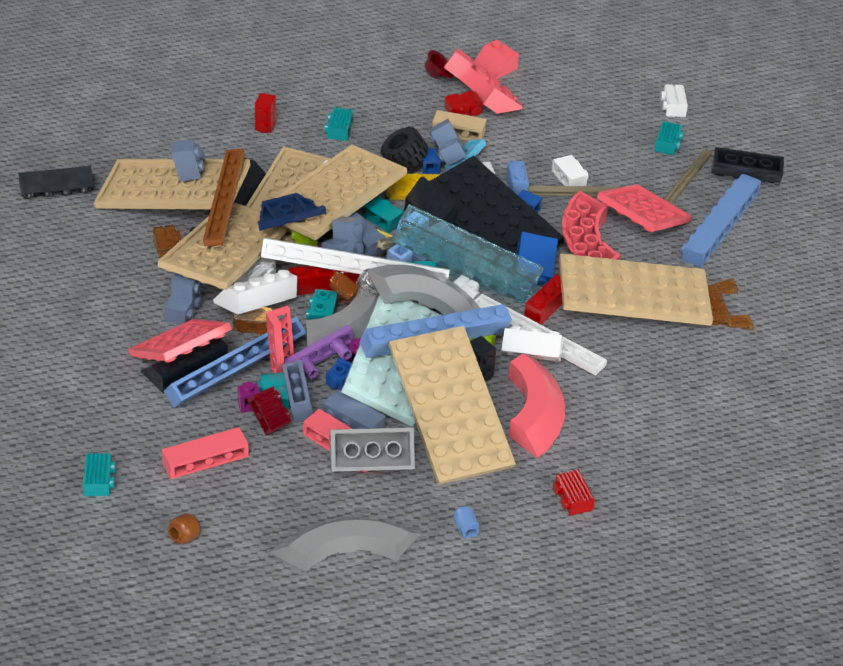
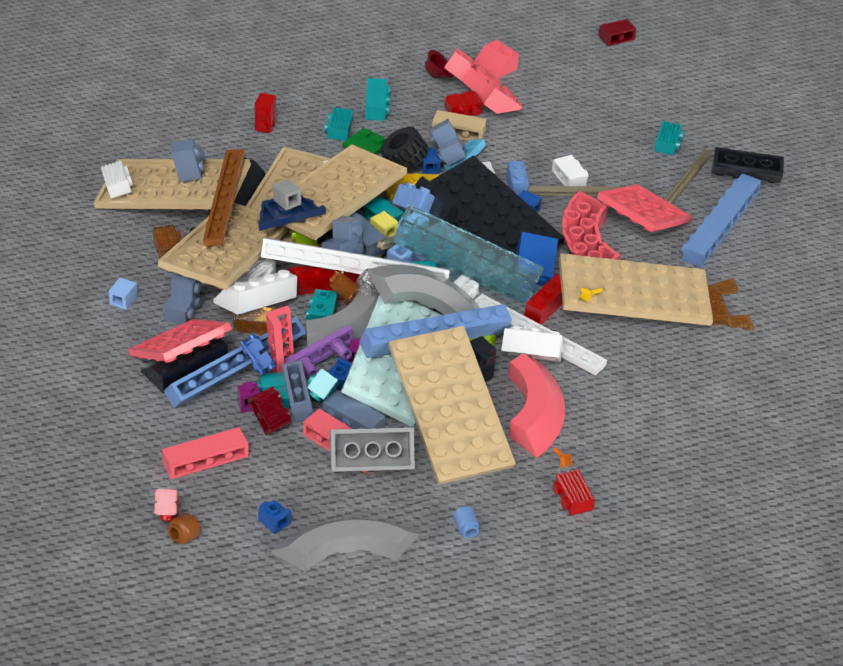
(55, 180): black slope -> none
(97, 474): teal brick -> none
(117, 179): none -> white brick
(123, 293): none -> light blue brick
(166, 505): none -> brick
(252, 348): none -> hinge
(272, 512): none -> blue brick
(287, 194): none -> light grey brick
(322, 385): none -> brick
(366, 140): none -> green plate
(377, 99): none -> teal brick
(384, 224): none -> light yellow brick
(418, 198): none -> medium blue brick
(565, 459): none -> orange hand
(587, 294): none -> yellow hand
(617, 32): none -> dark red brick
(674, 100): white brick -> none

